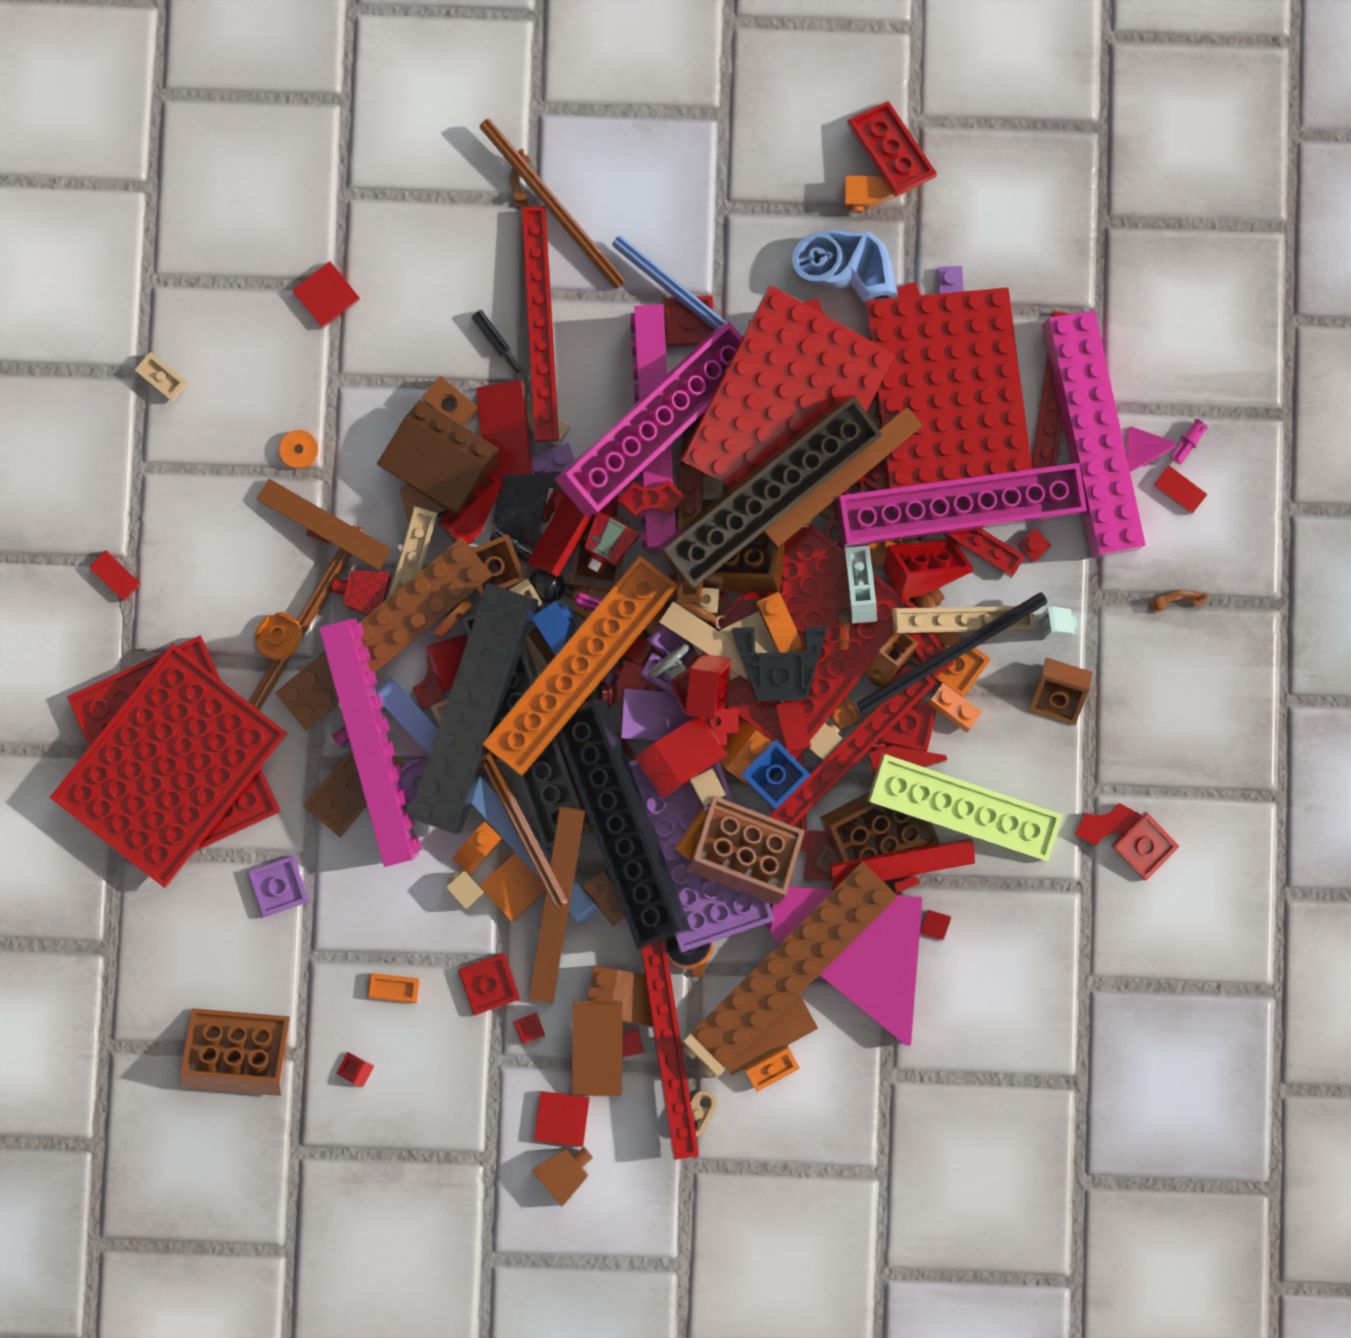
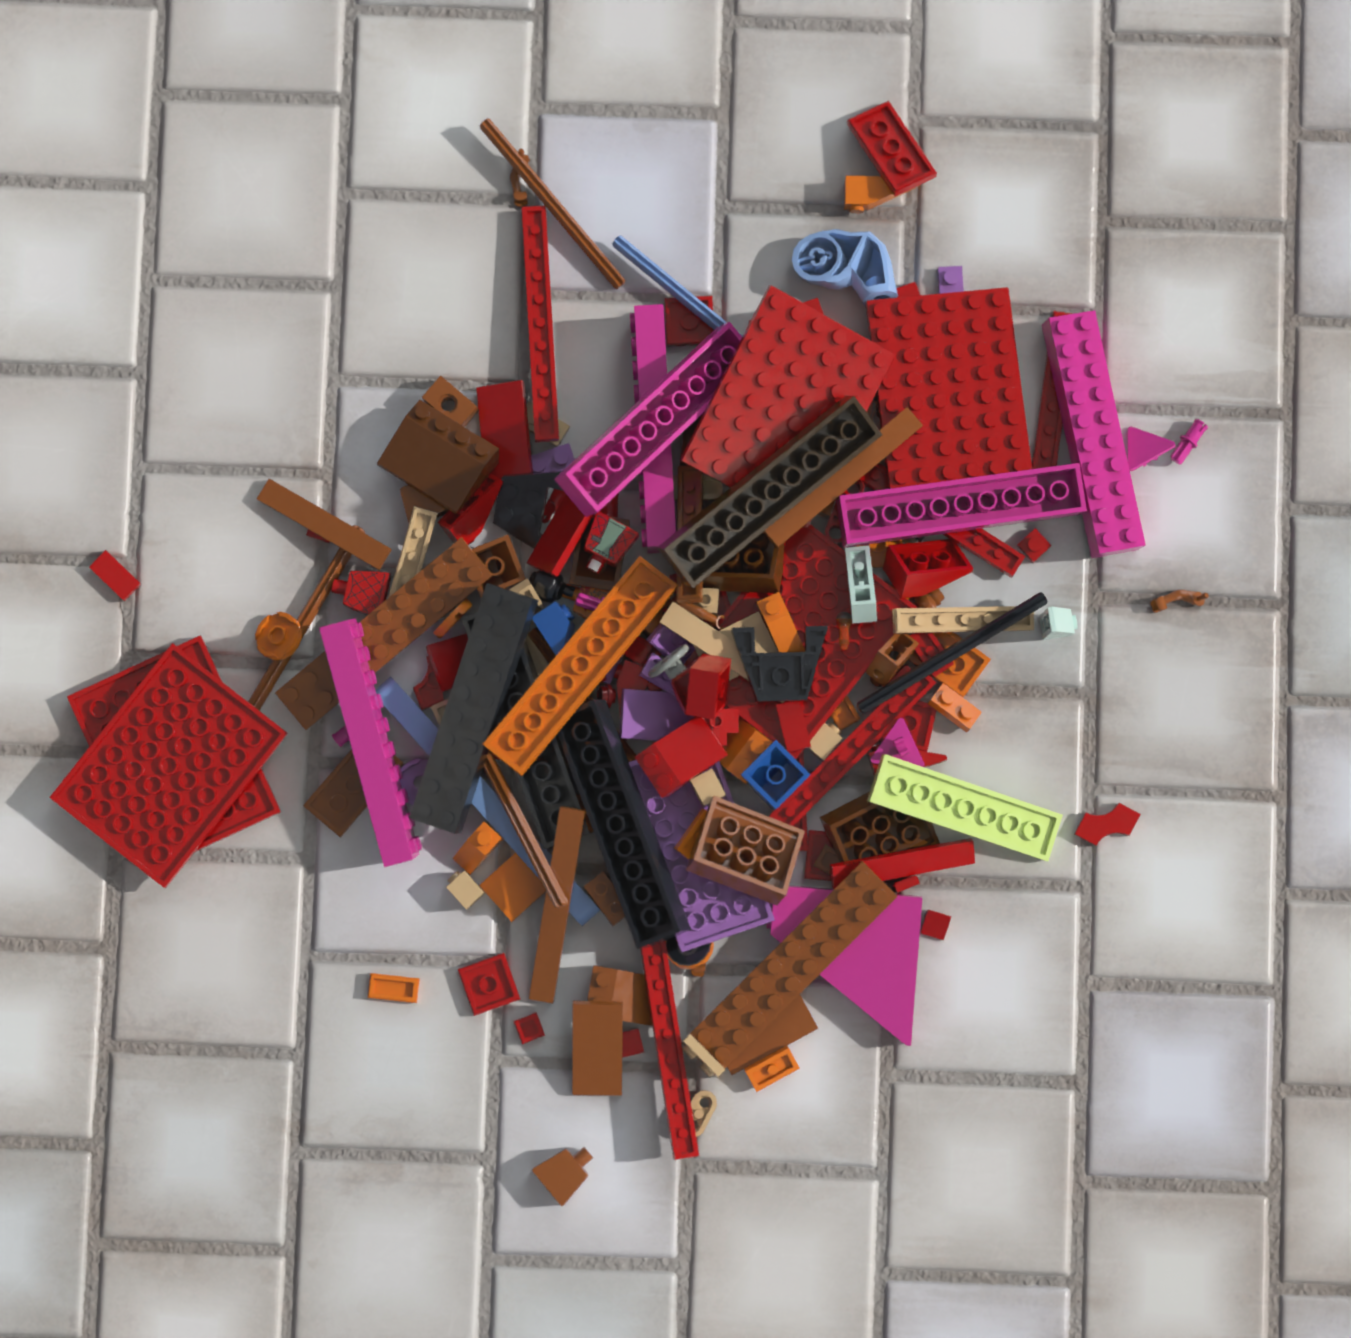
(161, 376): tan plate -> none
(235, 1052): dark orange slope -> none
(278, 886): medium lavender tile -> none
(291, 441): orange piece -> none
(326, 294): red tile -> none
(355, 1069): red slope -> none
(495, 338): black axle -> none
(522, 551): black pin -> none
(562, 1118): red tile -> none
(639, 499): red tile -> none
(899, 745): none -> dark pink piece
(1061, 691): dark orange slope -> none
(1145, 846): tile -> none
(1180, 489): red tile -> none

